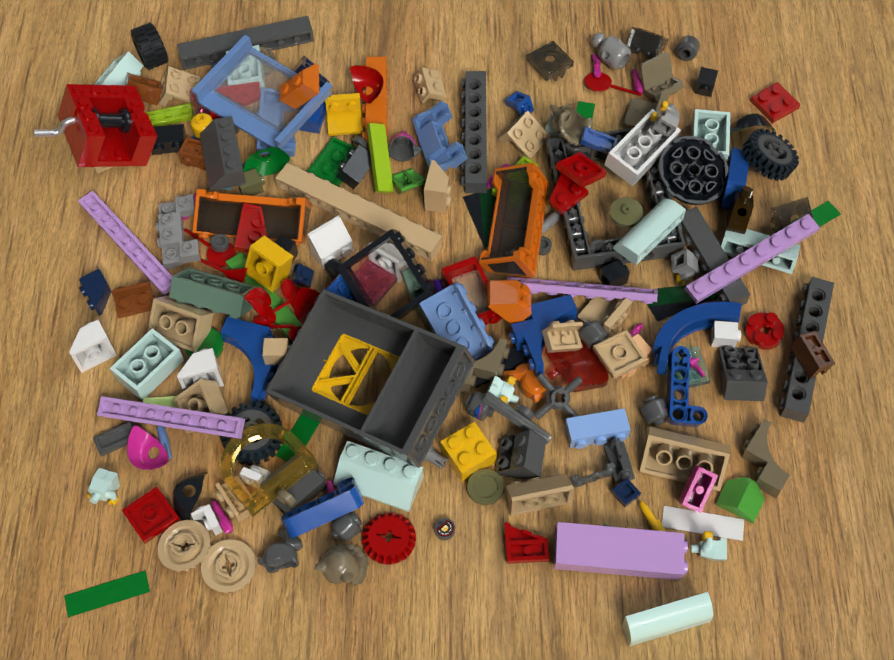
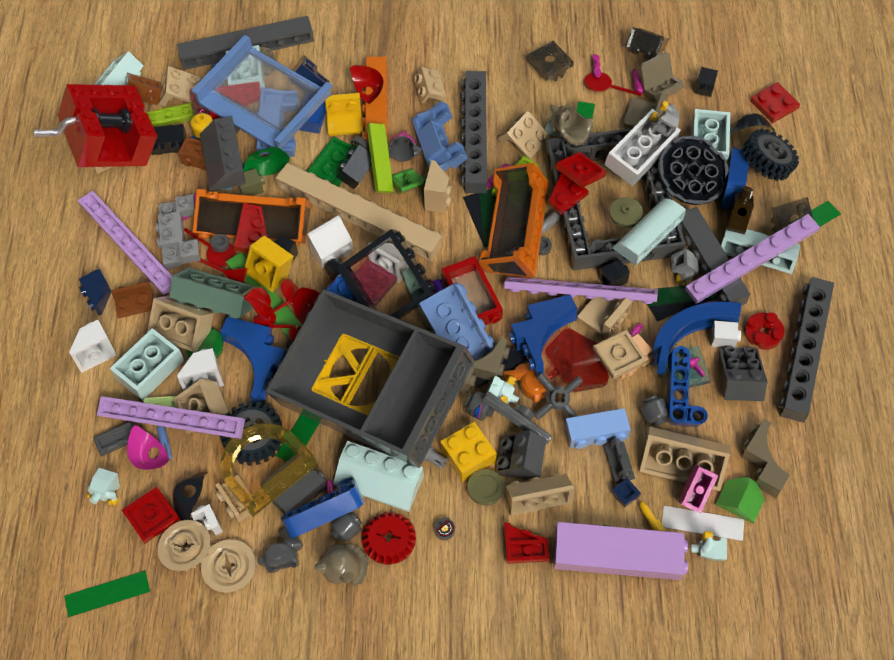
(149, 46): black tyre -> none
(224, 520): dark pink piece -> none
(254, 476): white bracket -> none
(274, 350): tan brick -> none
(285, 498): dark tan tile -> none
(300, 87): orange slope -> none
(302, 276): dark blue plate -> none
(509, 300): orange slope -> none
(520, 102): blue bracket -> none
(562, 336): tan bracket -> none
(592, 333): dark grey head -> none
(597, 140): blue tile -> none
(610, 470): dark grey piece -> none
(611, 51): light grey piece -> none
(668, 619): light aqua brick -> none
(687, 48): dark grey head -> none
(812, 354): reddish brown hinge -> none

